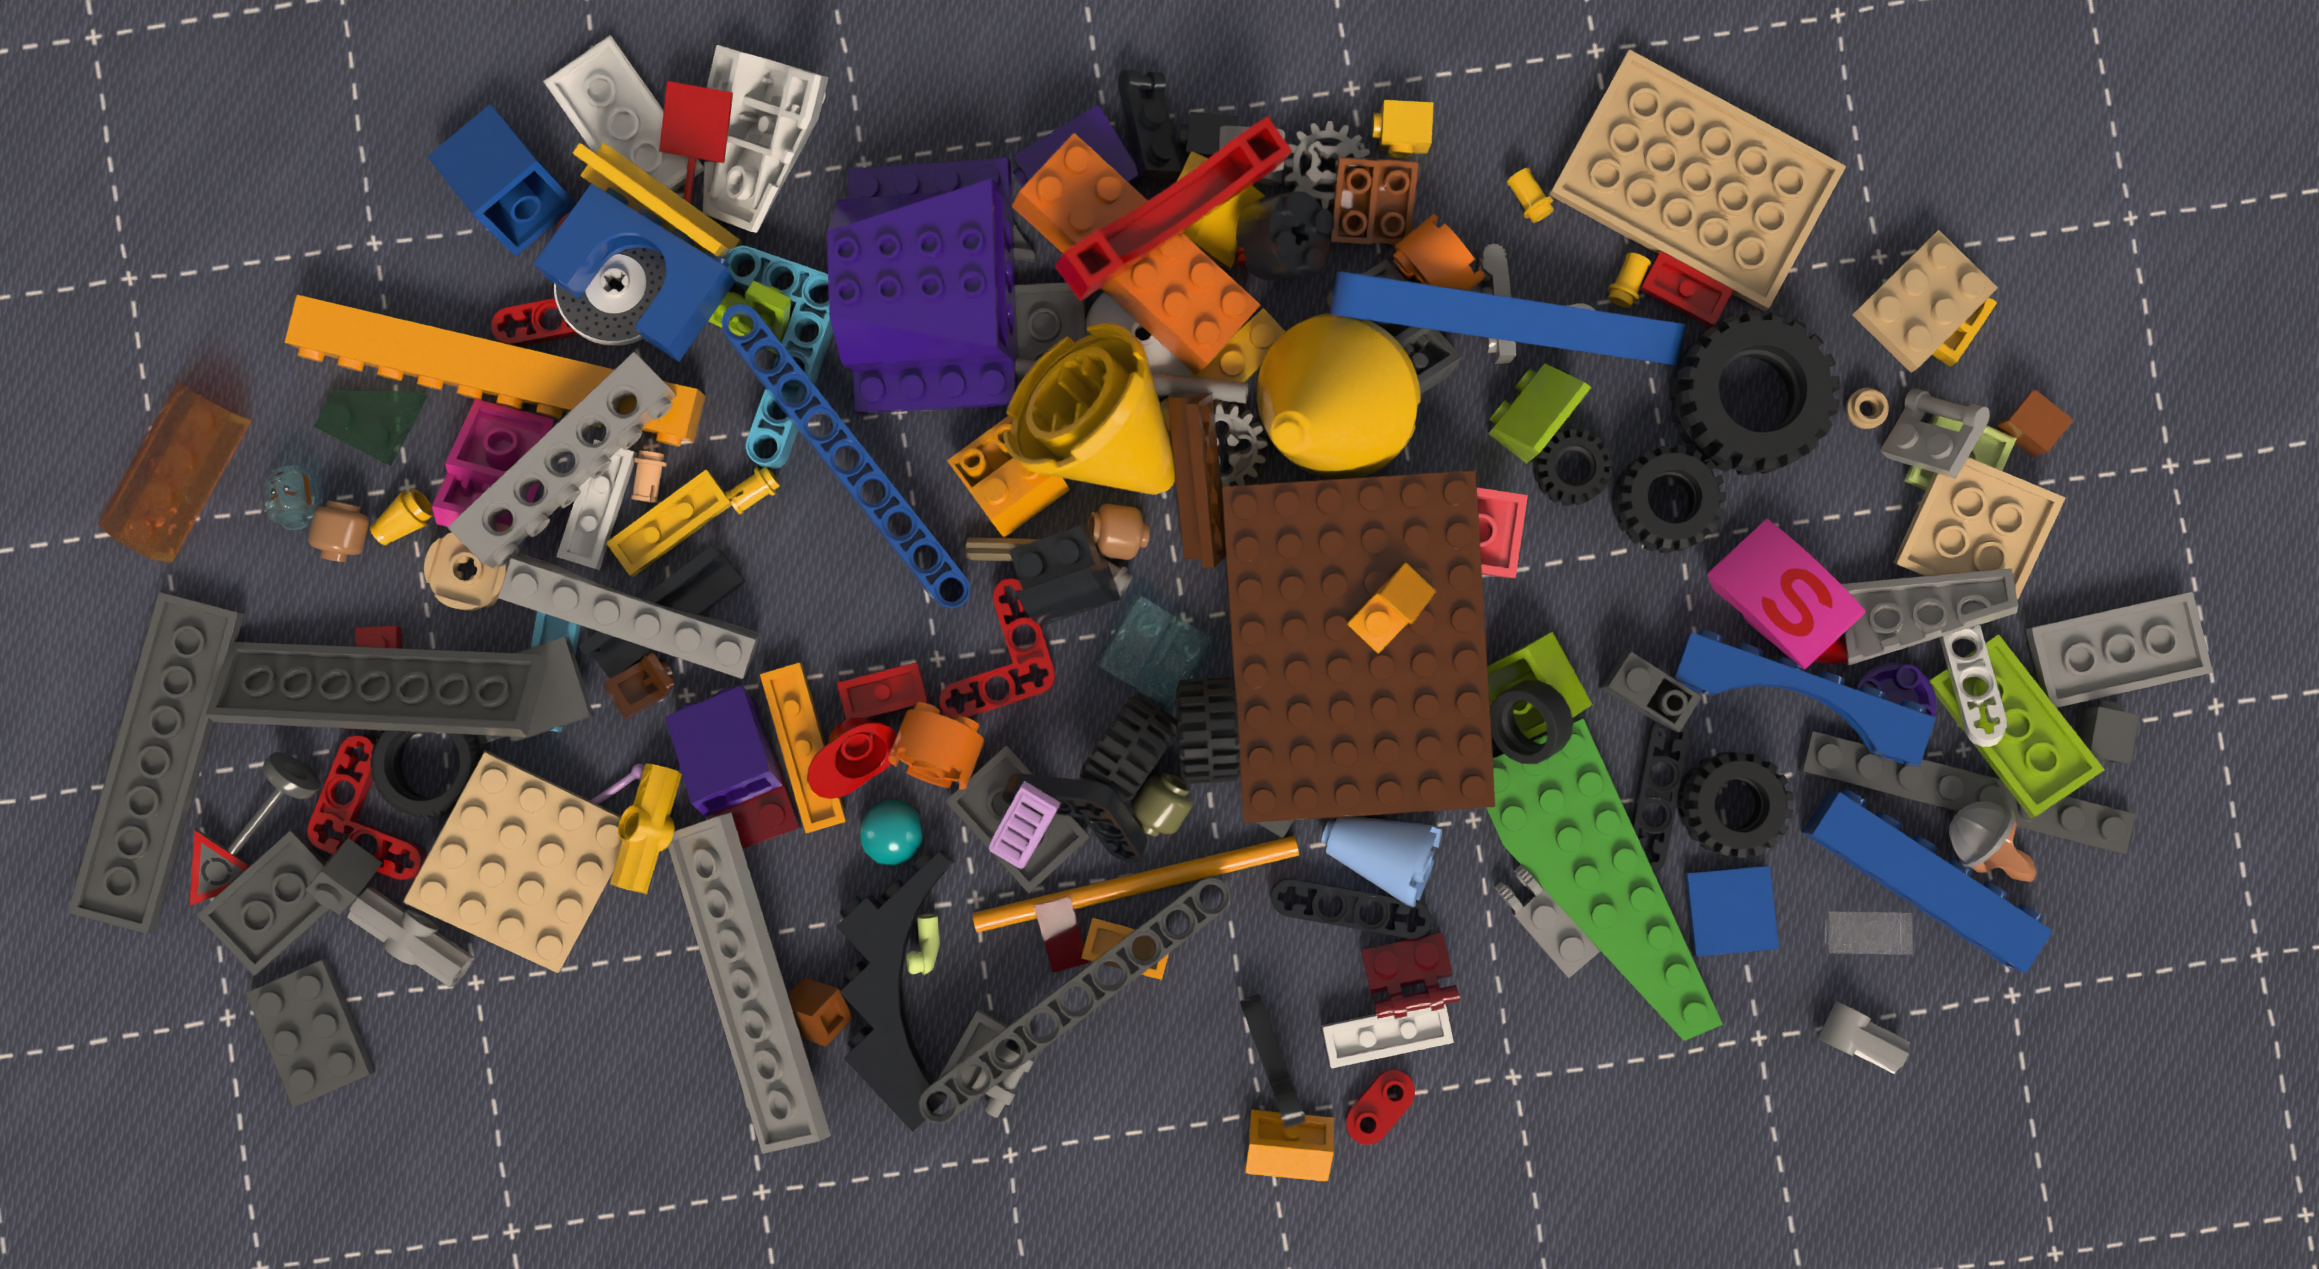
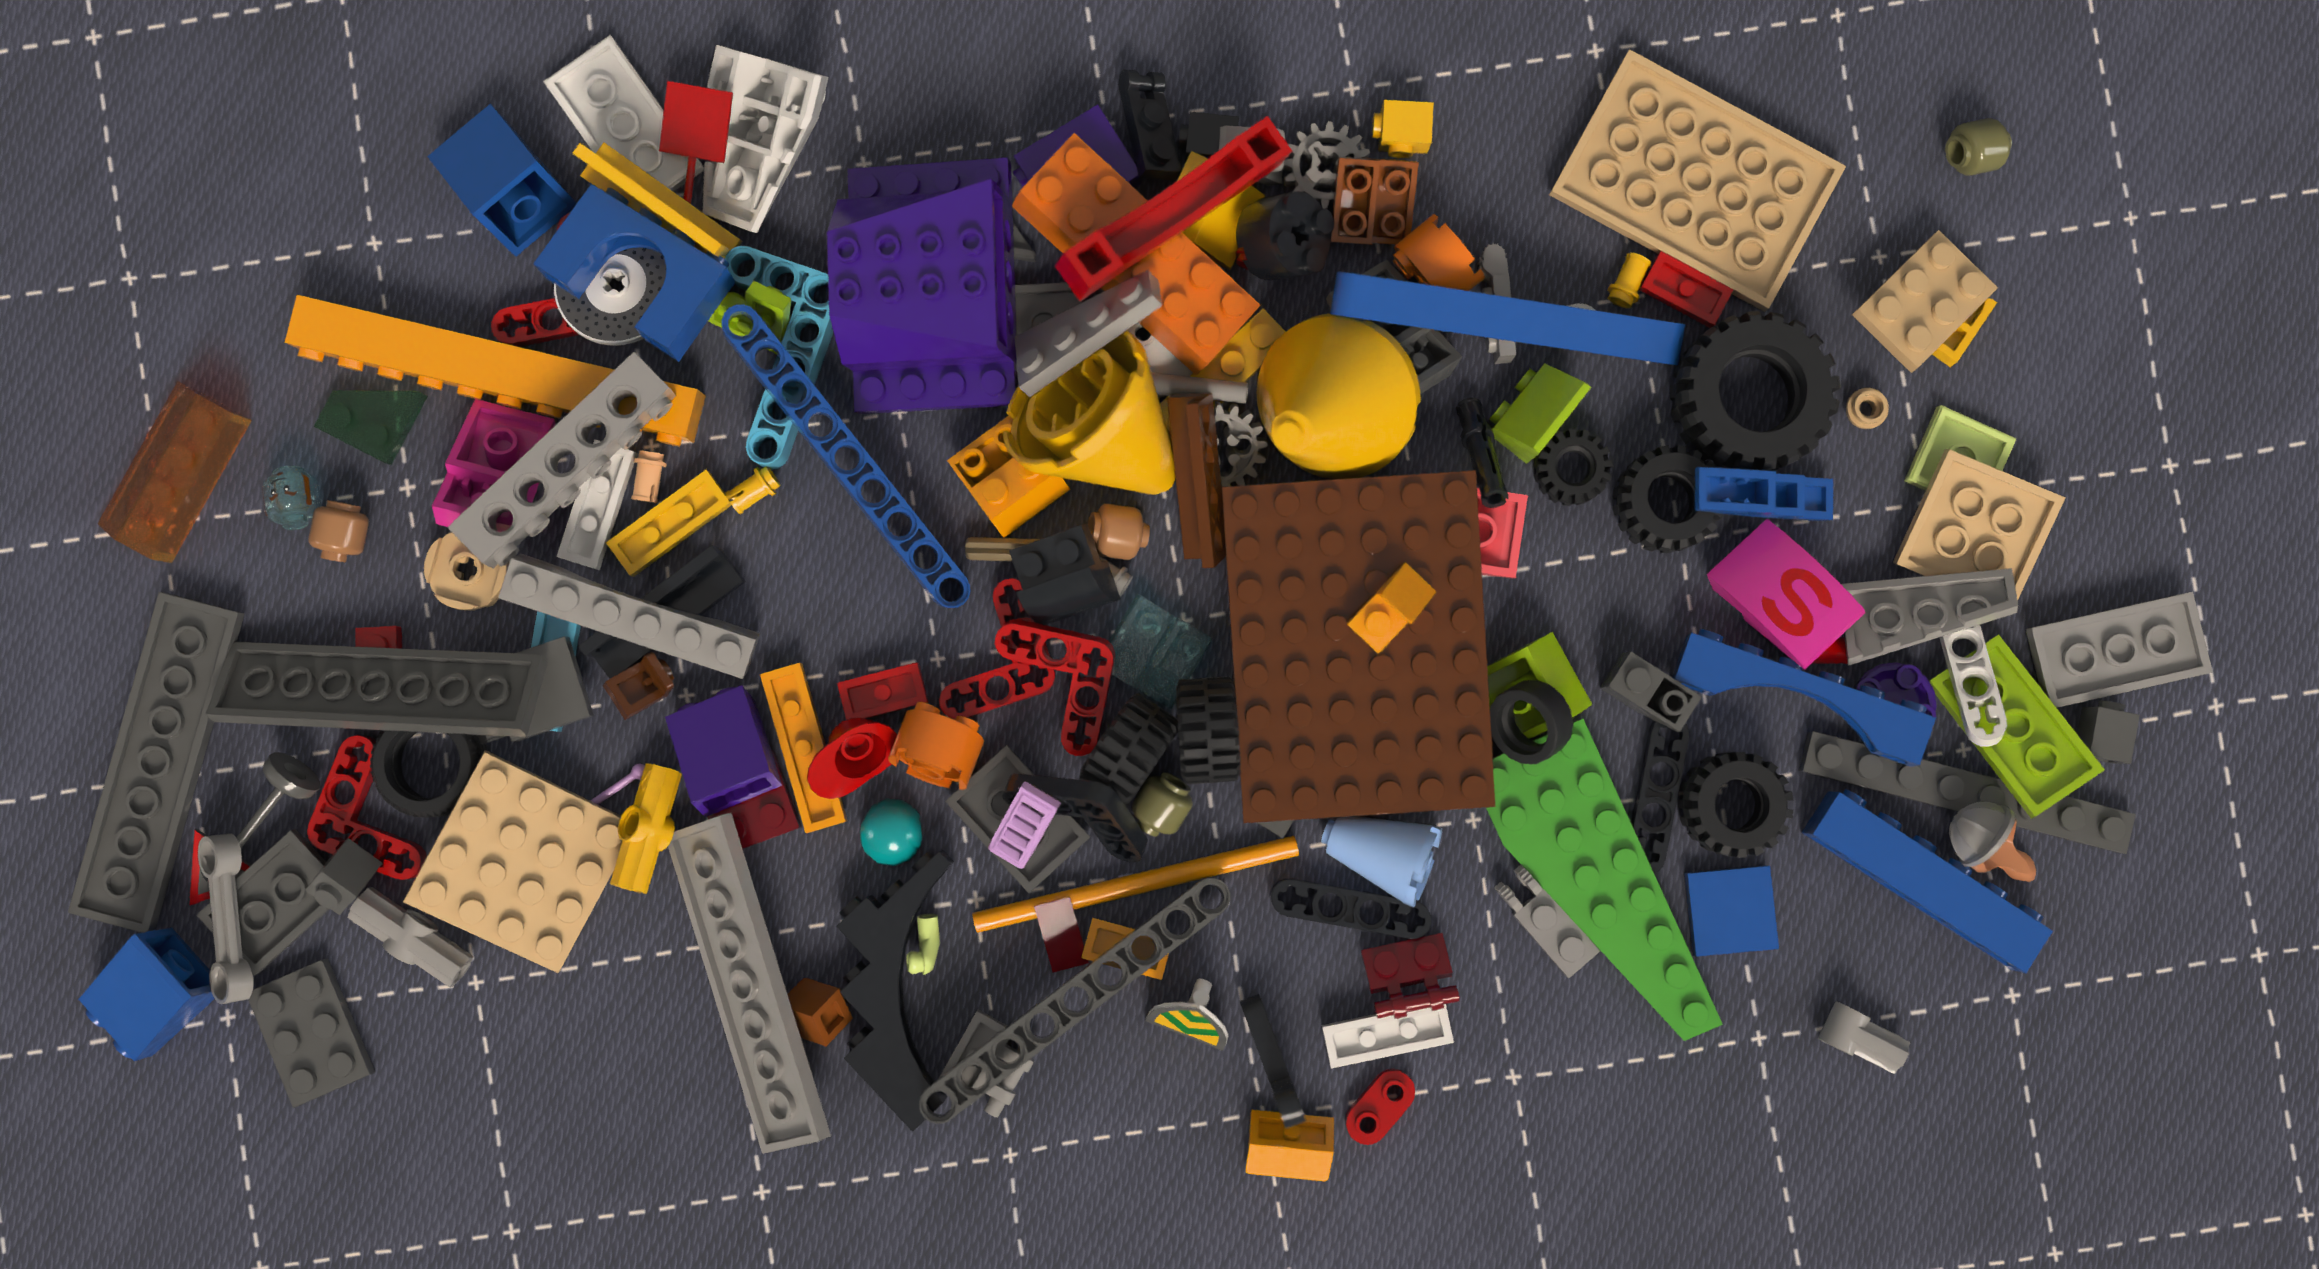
(148, 992): none -> blue slope
(220, 862): none -> light grey piece
(403, 516): yellow cone -> none
(1073, 662): none -> red beam
(1080, 331): none -> light grey wing
(1191, 1018): none -> shield
(1478, 440): none -> black pin
(1530, 195): yellow pin -> none
(1763, 494): none -> blue slope
(1869, 932): clear plate -> none
(1930, 445): light grey plate -> none
(1978, 147): none -> olive head
(2035, 424): dark orange panel -> none

